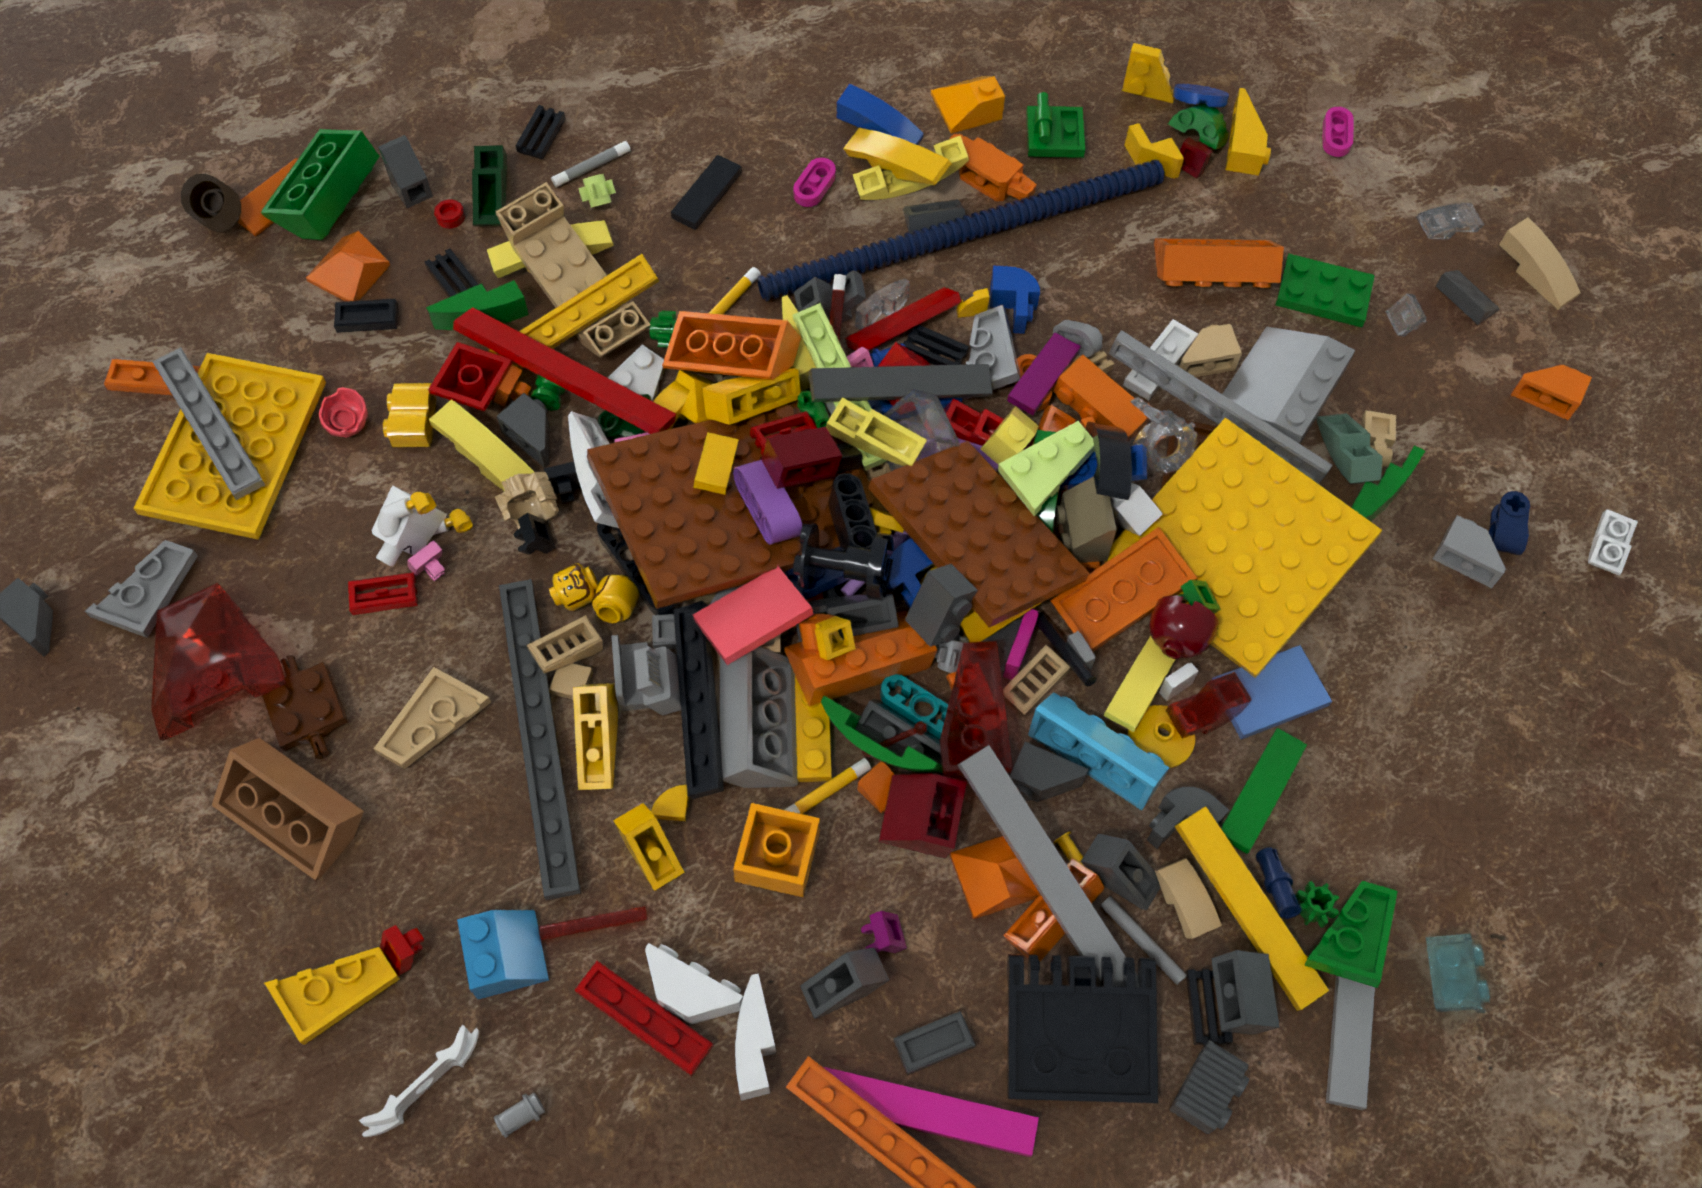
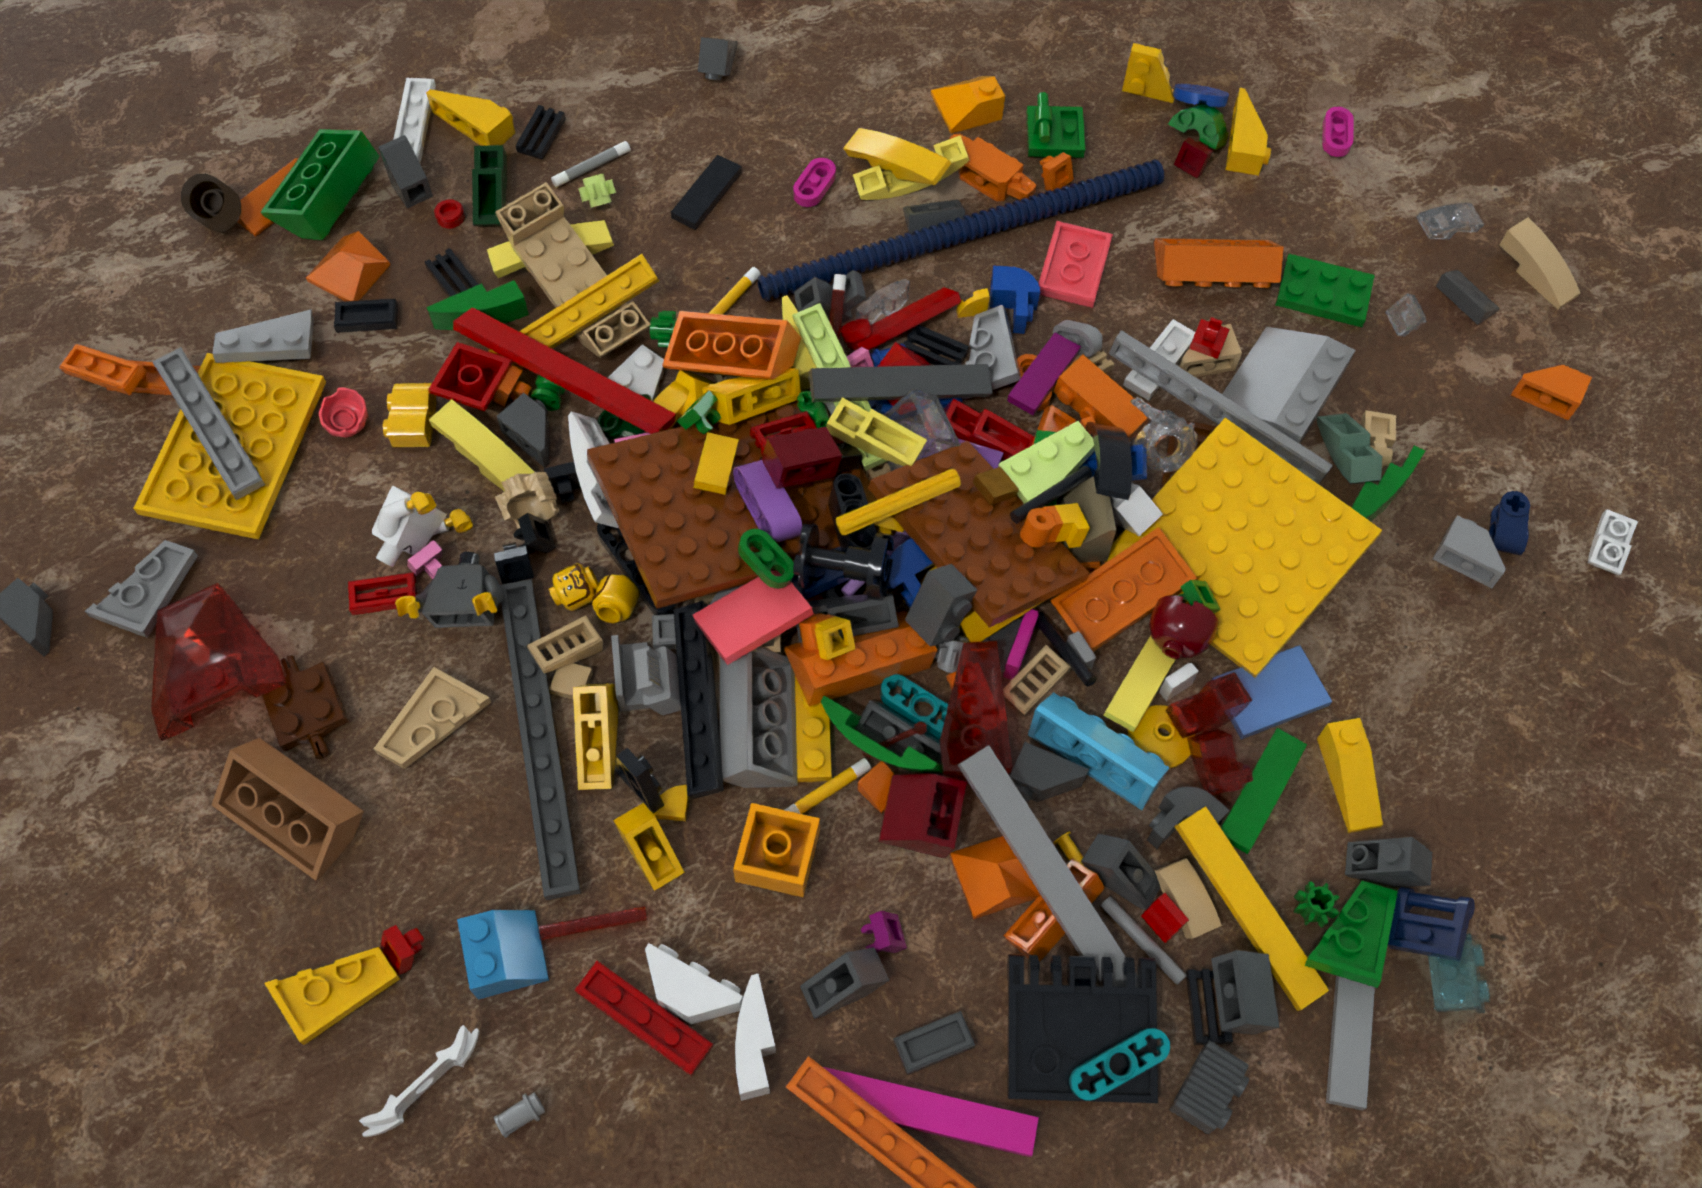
(103, 369): none -> orange tile
(268, 340): none -> light grey wing
(415, 113): none -> white tile
(456, 596): none -> dark grey torso
(474, 117): none -> yellow slope
(513, 564): none -> black tile
(638, 777): none -> black wing
(700, 412): none -> green tile
(716, 57): none -> dark grey slope
(769, 558): none -> green plate
(855, 330): none -> red tile
(874, 114): blue slope -> none
(898, 501): none -> yellow axle
(995, 485): none -> pearl gold tile
(1010, 436): light yellow slope -> none
(1051, 493): none -> black bar
(1055, 525): none -> leg
(1057, 171): none -> orange tile
(1074, 264): none -> coral tile
(1143, 150): yellow slope -> none
(1148, 1058): none -> teal beam
(1164, 918): none -> red tile
(1209, 337): none -> red tile
(1217, 762): none -> clear red brick
(1278, 883): dark blue pin -> none
(1352, 773): none -> yellow slope
(1390, 862): none -> dark grey slope
(1430, 934): none -> dark blue plate

